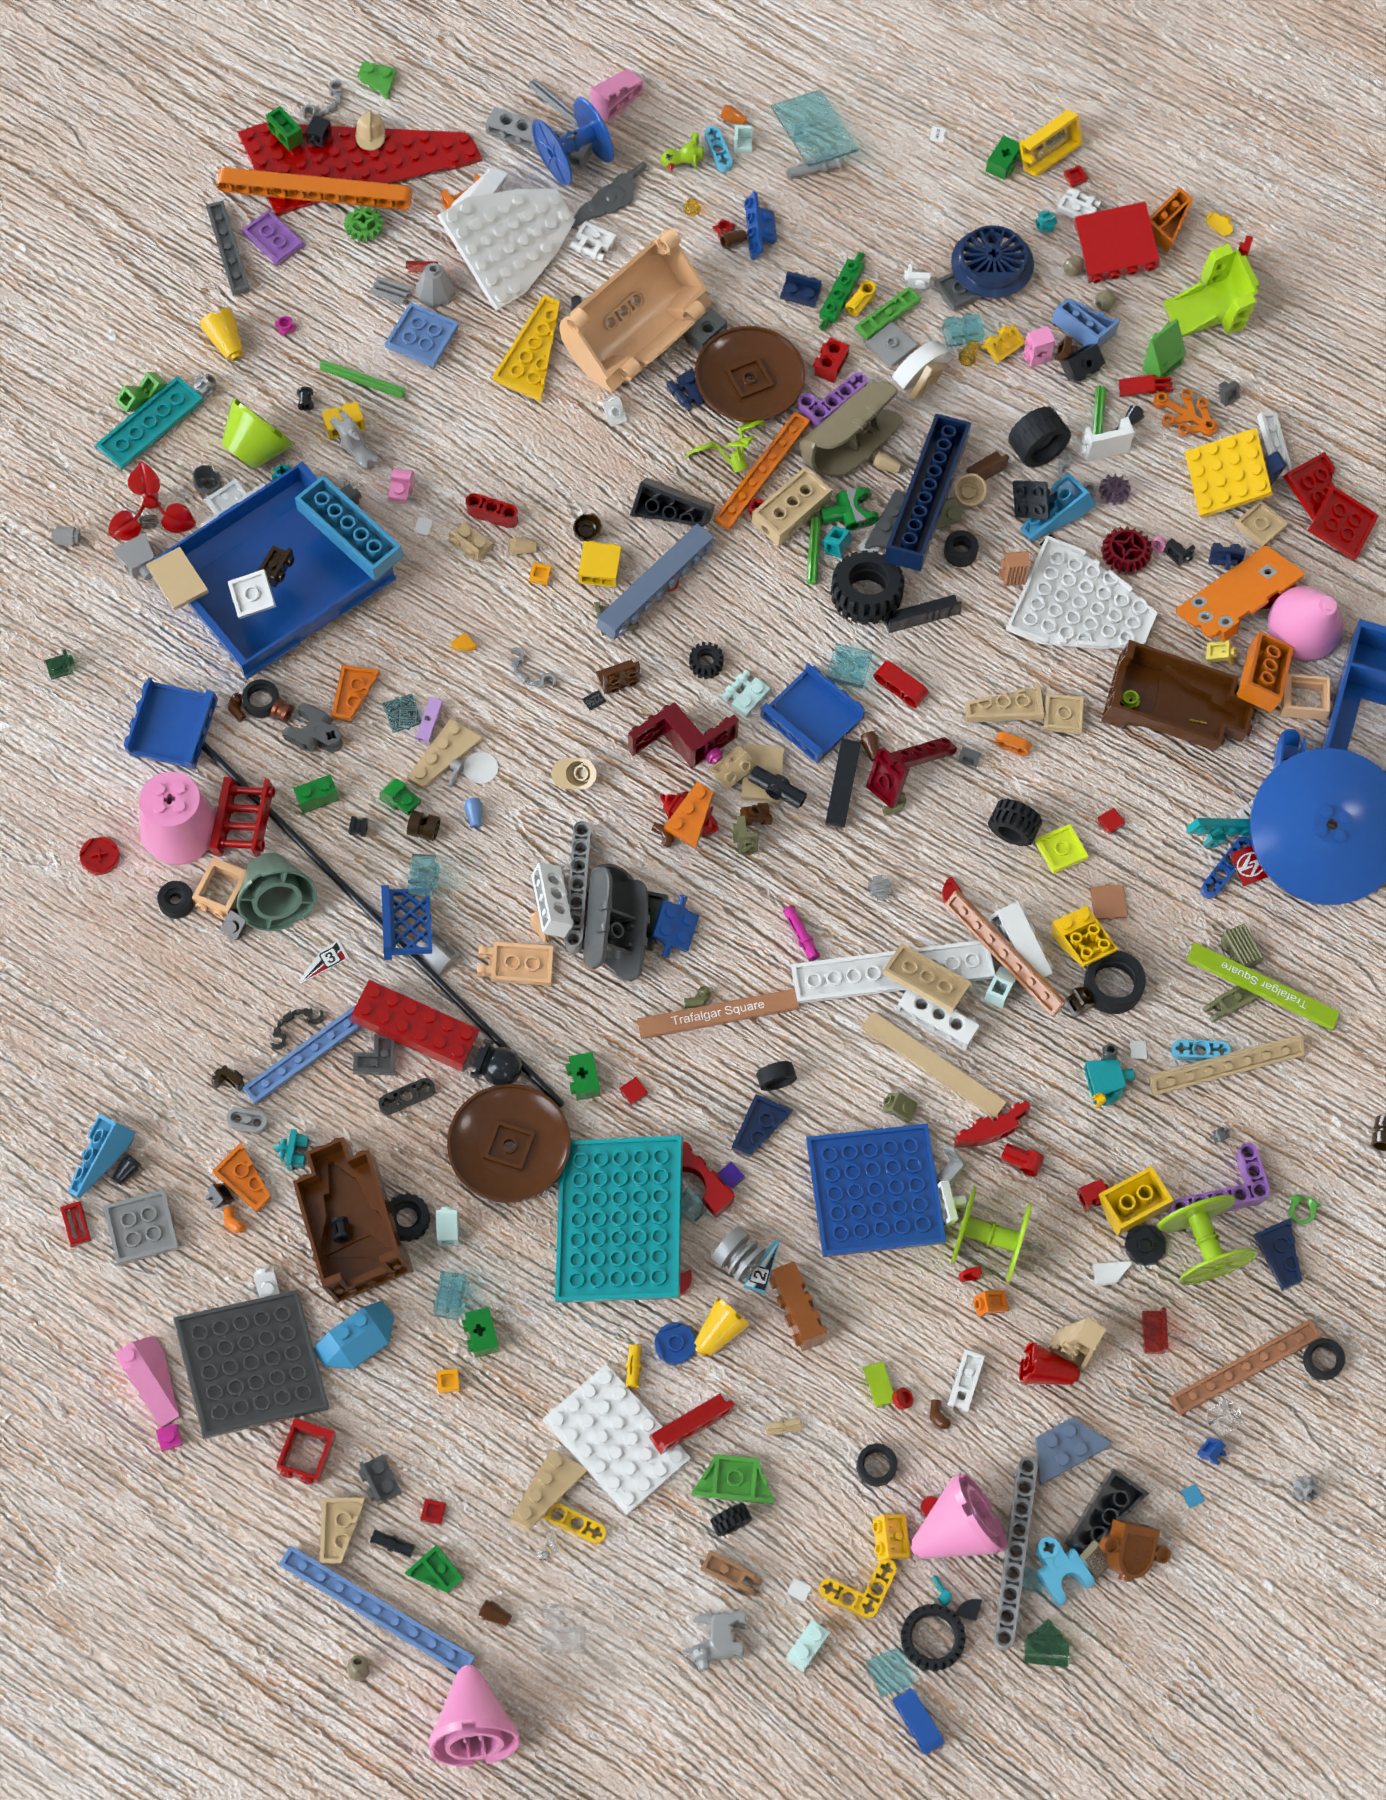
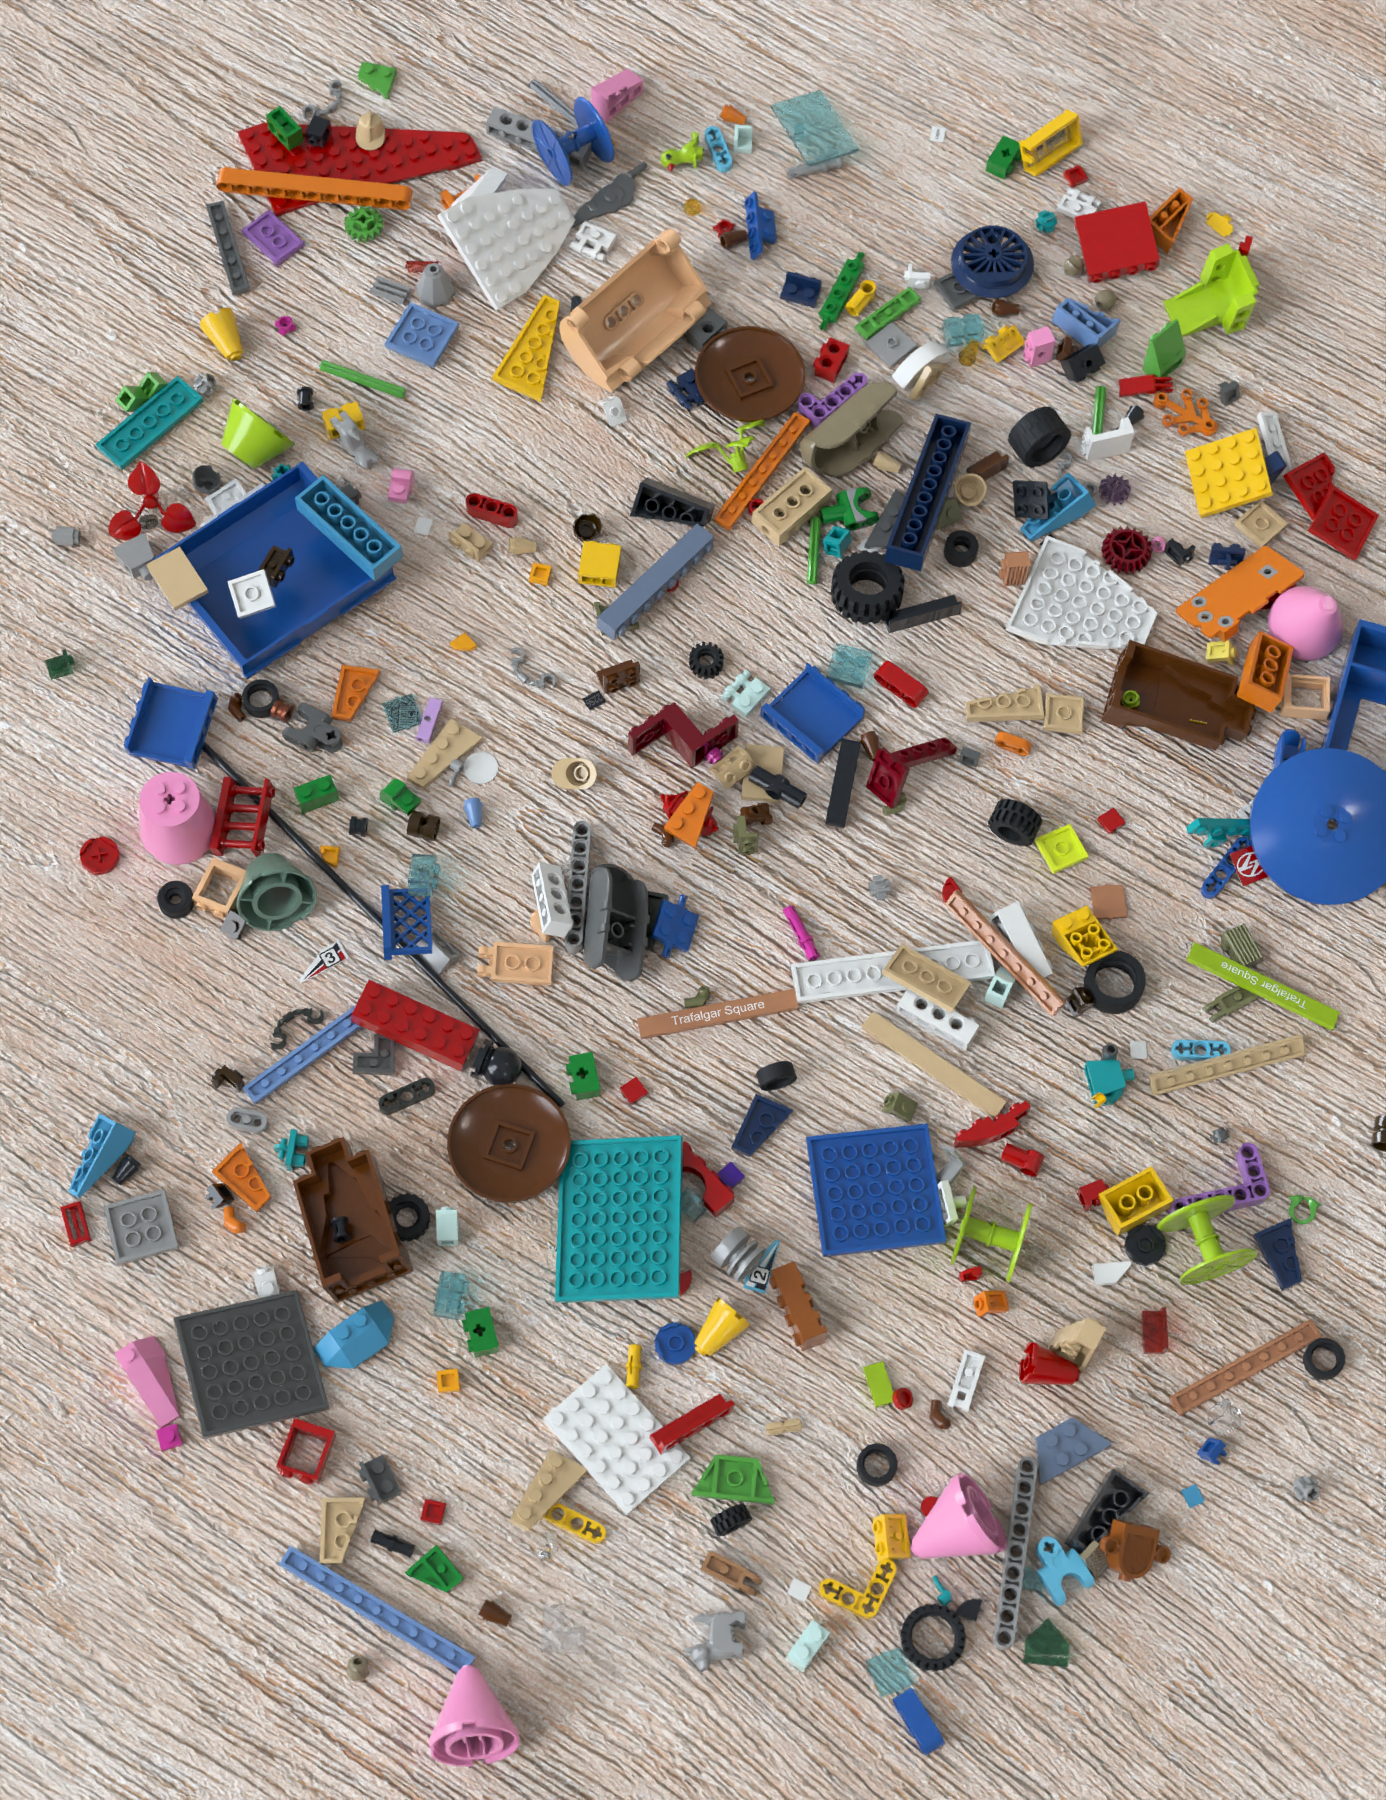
(330, 855): none -> light orange tile
(1005, 308): none -> reddish brown cone

